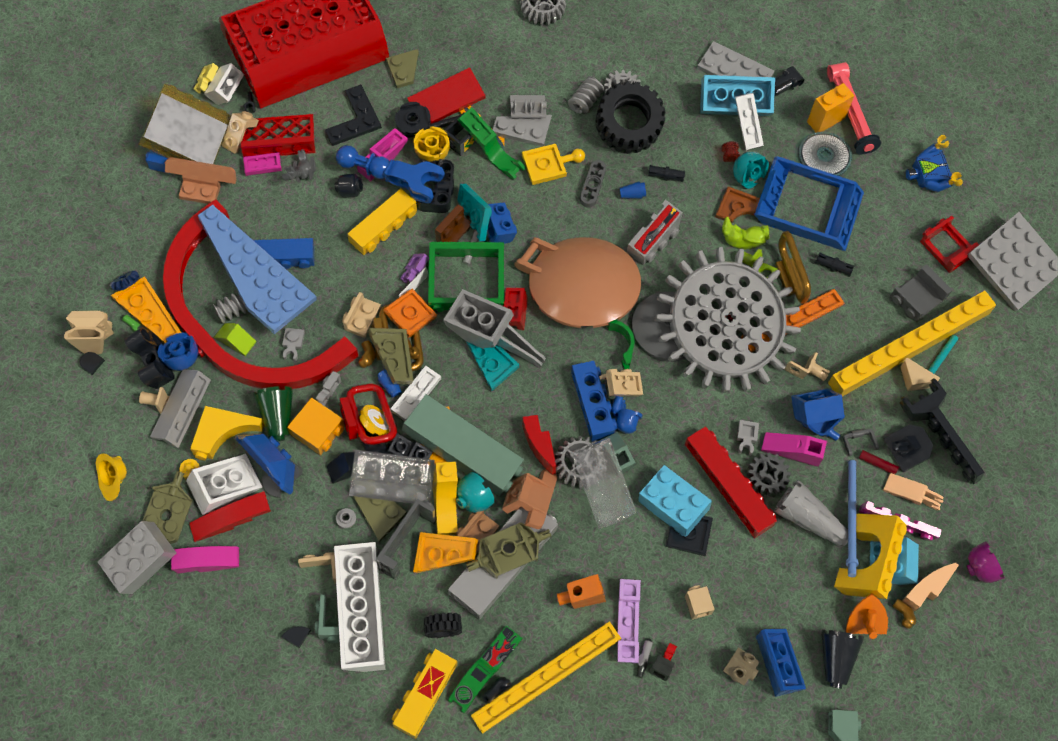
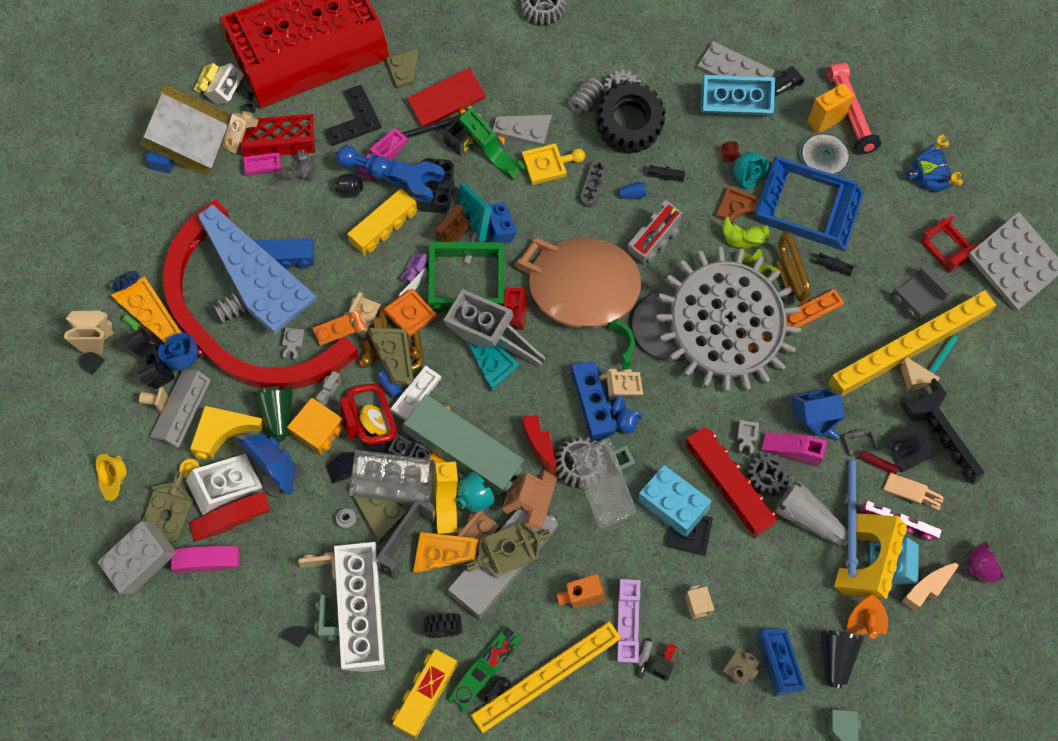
(200, 179): nougat plate -> none
(236, 338): lime slope -> none
(339, 327): none -> orange plate
(405, 113): black plate -> none
(431, 144): yellow cylinder -> none
(528, 106): light grey hinge -> none
(749, 121): white plate -> none
(811, 367): tan bracket -> none
(909, 617): pearl gold arm -> none

